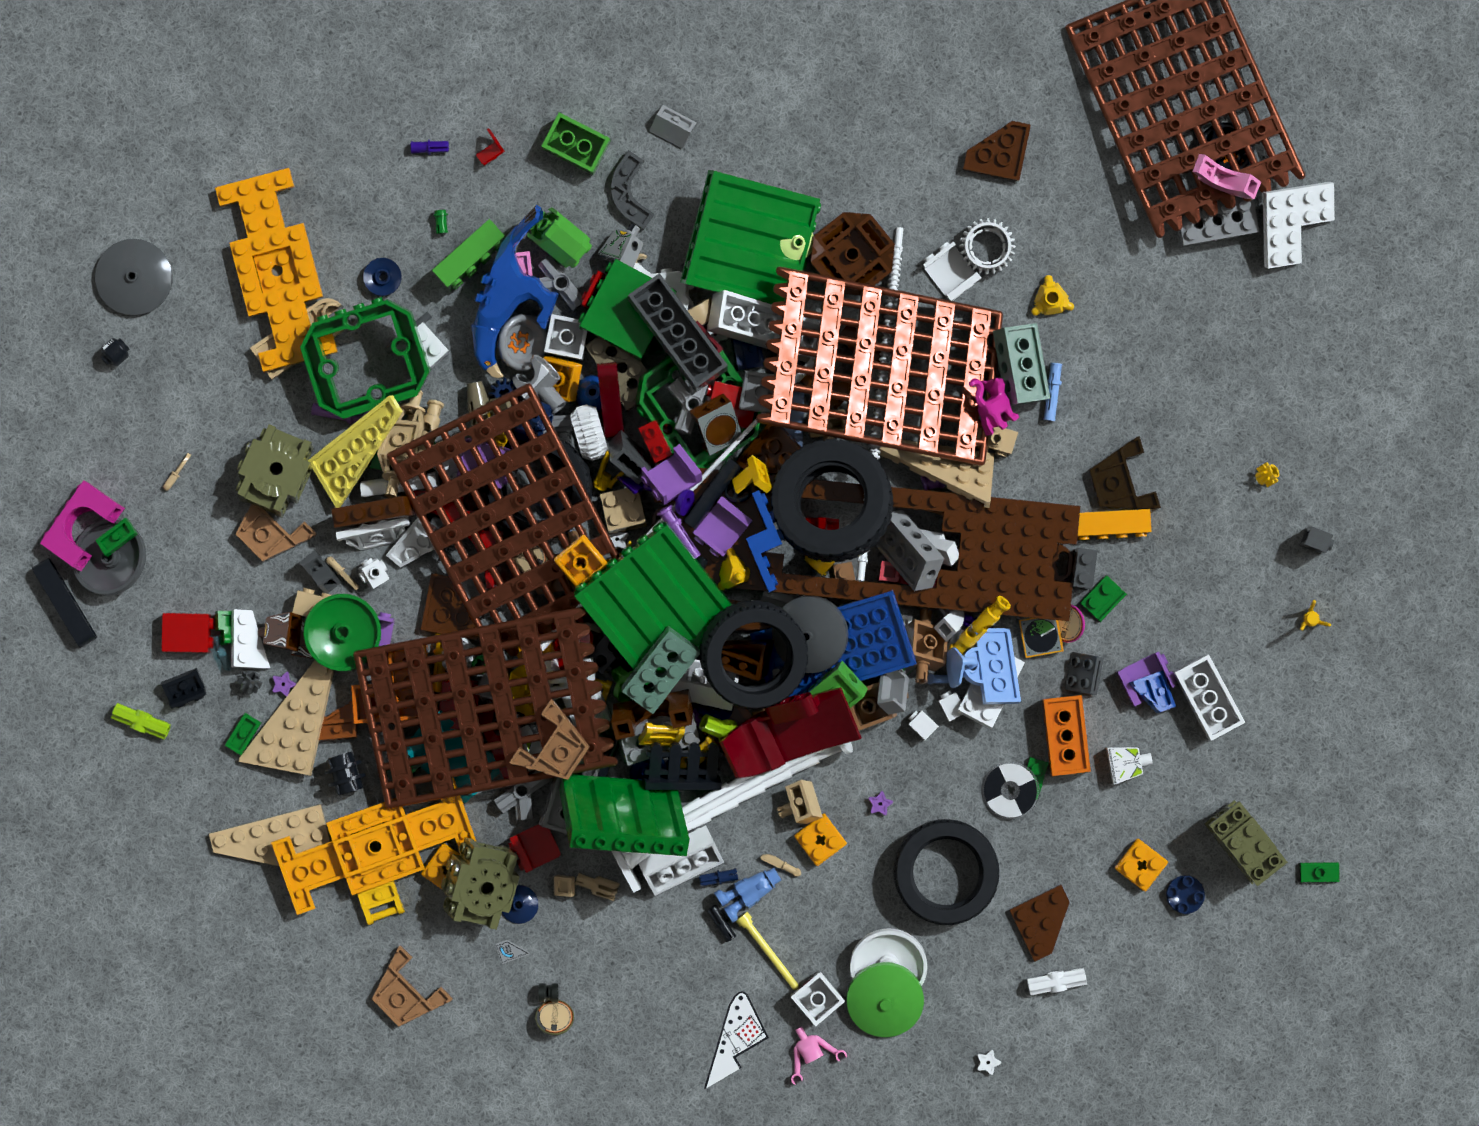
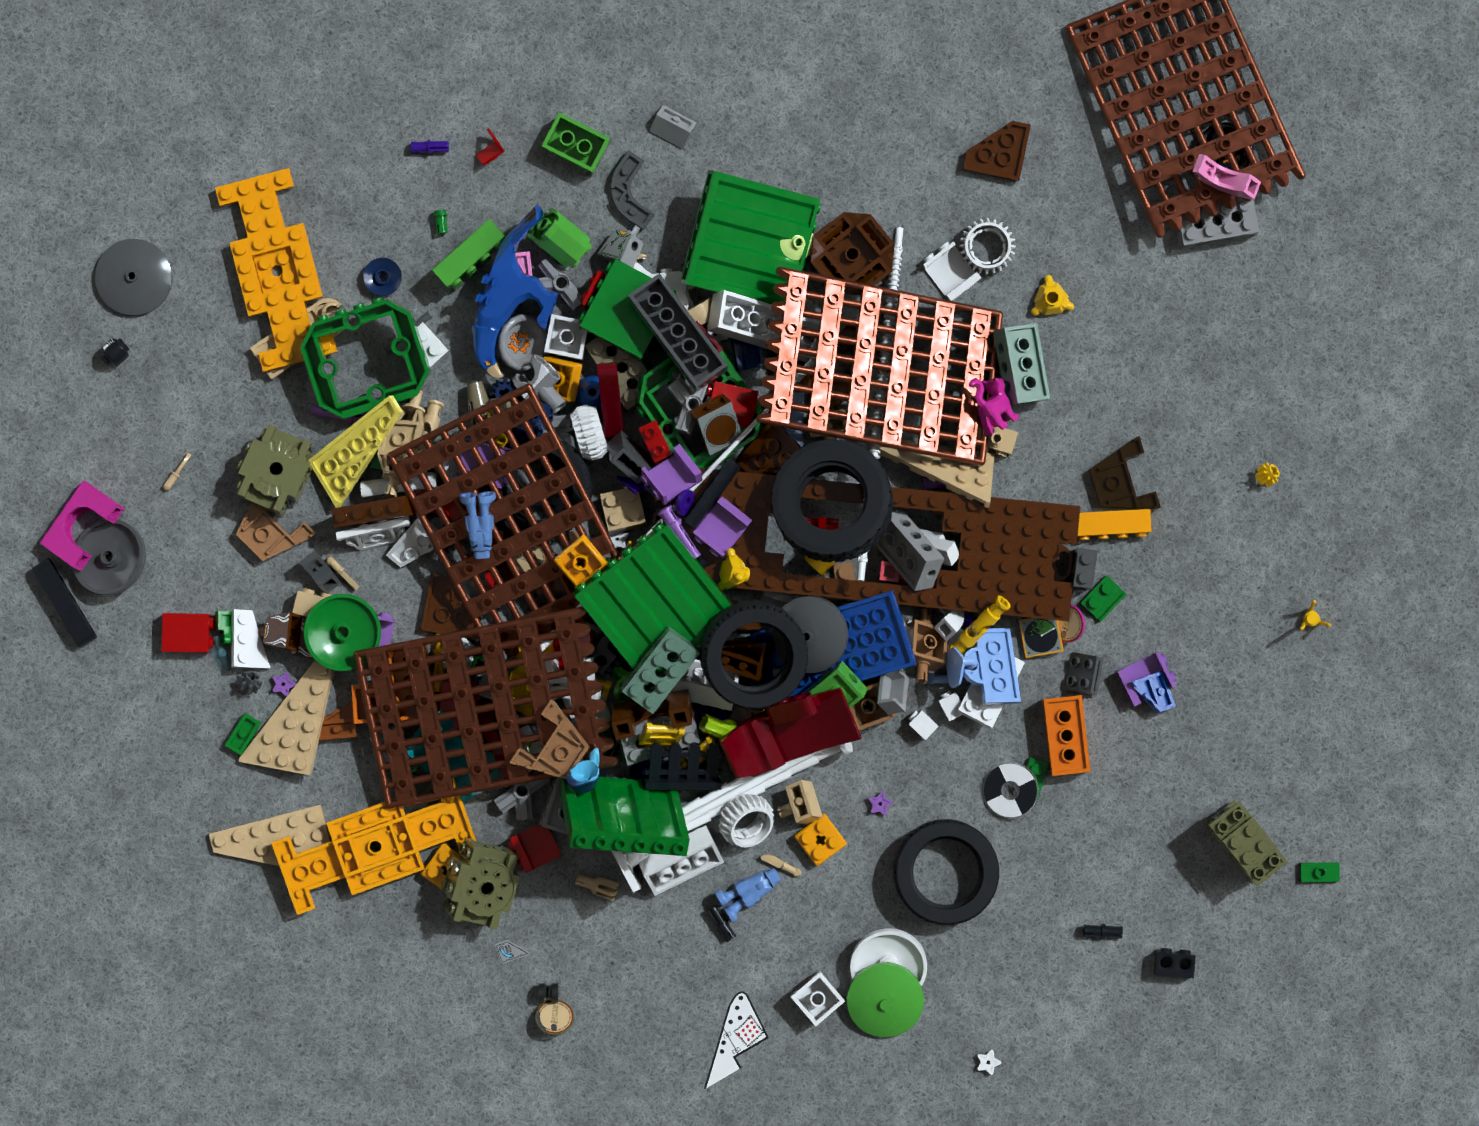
(116, 537): green plate -> none
(141, 721): lime piece -> none
(184, 688): black bracket -> none
(345, 773): black piece -> none
(378, 896): yellow plate -> none
(379, 575): white brick -> none
(400, 998): medium nougat wing -> none
(479, 526): none -> medium blue piece
(529, 907): dark blue dish -> none
(564, 885): tan plate -> none
(585, 773): none -> medium azure hair
(603, 479): yellow plant -> none
(718, 877): dark blue axle -> none
(746, 922): light yellow piece -> none
(752, 390): light grey tile -> none
(753, 833): none -> white gear
(755, 473): yellow piece -> none
(765, 541): blue bracket -> none
(810, 1050): bright pink piece -> none
(1041, 920): reddish brown plate -> none
(1053, 384): light blue pin -> none
(1056, 981): white piece -> none
(1102, 931): none -> black pin
(1126, 763): white torso -> none
(1153, 861): light orange brick -> none
(1174, 968): none -> black brick
(1185, 894): dark blue dish -> none
(1208, 697): white brick -> none
(1285, 214): white plate -> none
(1317, 540): dark grey brick -> none

